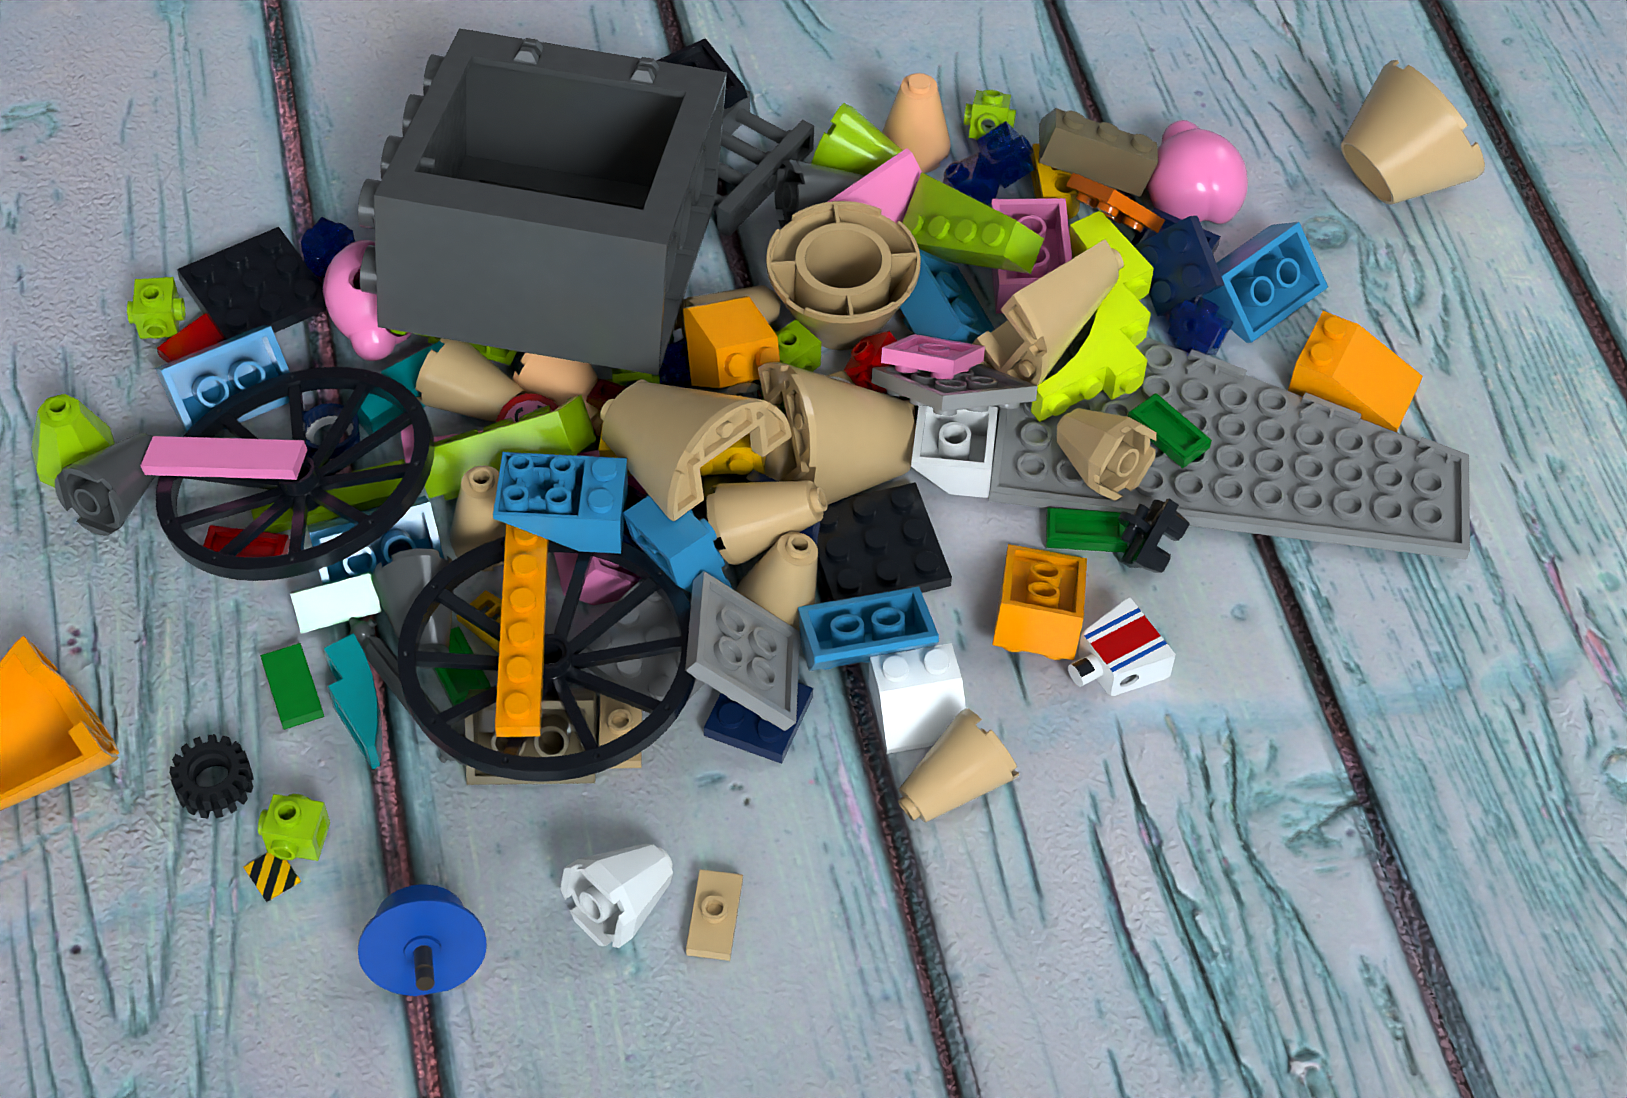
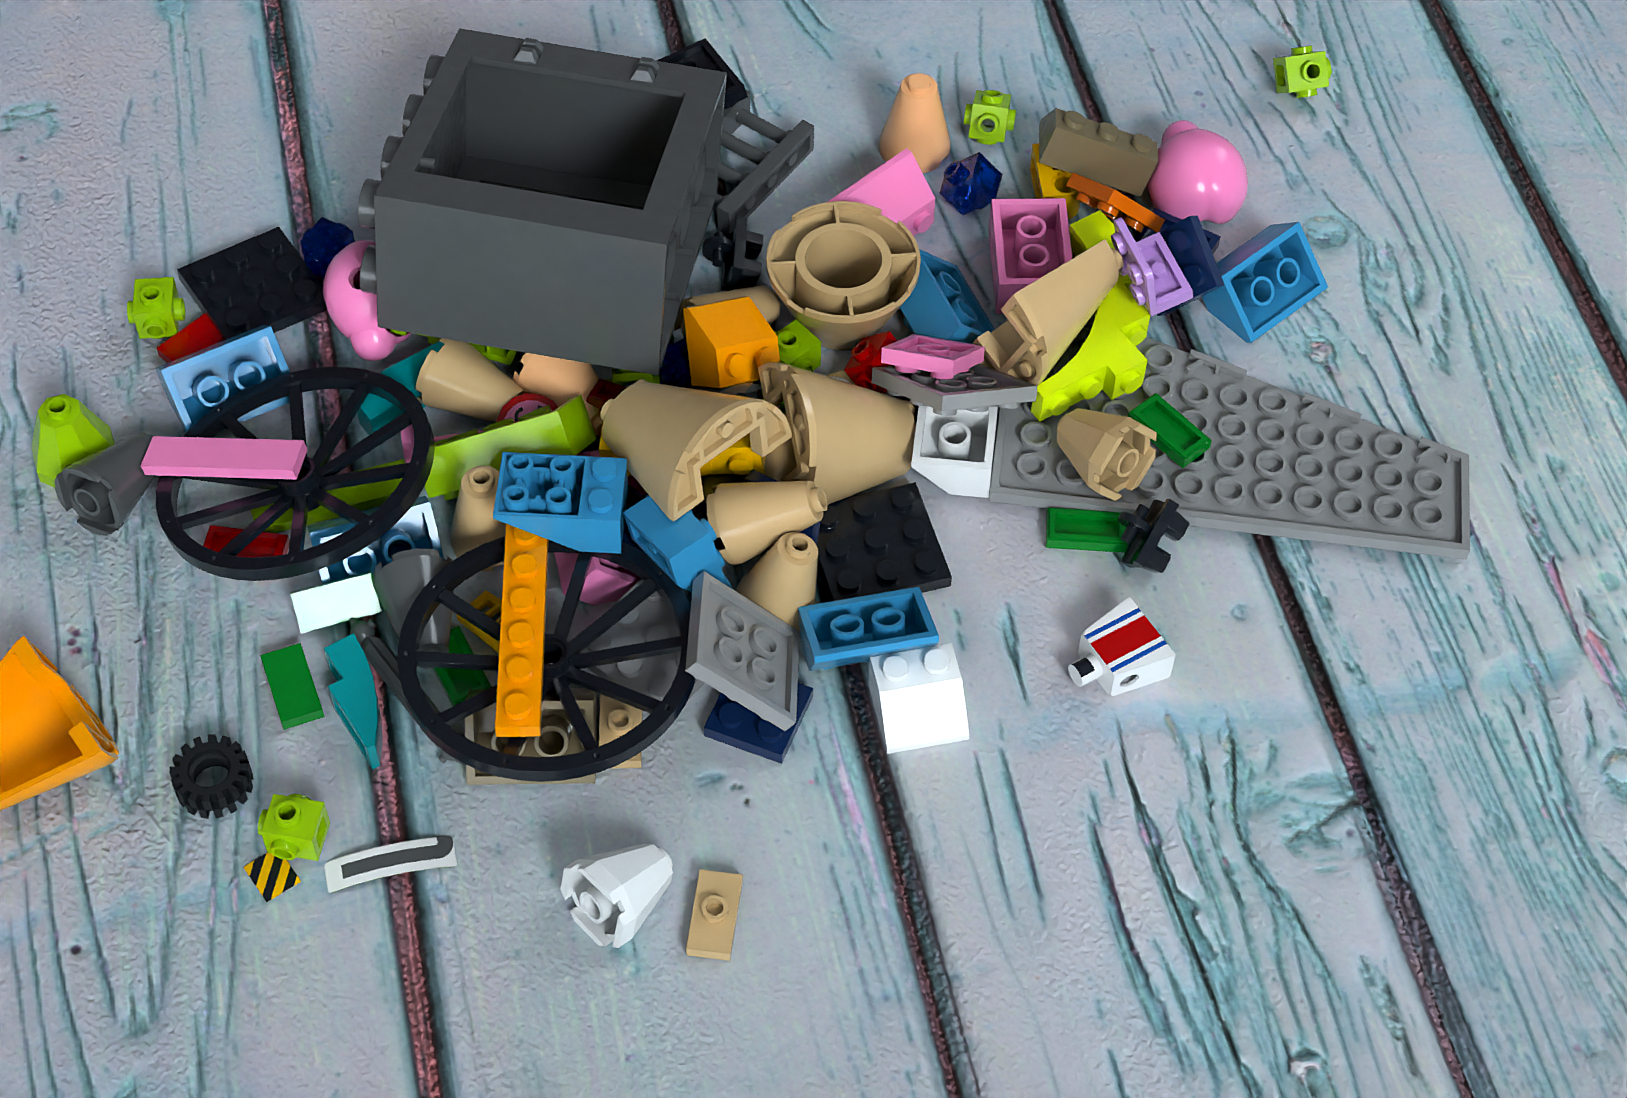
(325, 415): dark blue piece -> none
(389, 861): none -> sticker
(421, 942): blue piece -> none
(731, 253): none -> black hips
(808, 184): dark grey cone -> none
(853, 144): lime cone -> none
(957, 769): tan cone -> none
(968, 230): lime wedge -> none
(1007, 152): clear blue brick -> none
(1041, 603): light orange slope -> none
(1152, 270): none -> lavender bracket
(1199, 326): clear blue brick -> none
(1302, 72): none -> lime brick
(1355, 372): light orange slope -> none
(1409, 139): tan cone -> none

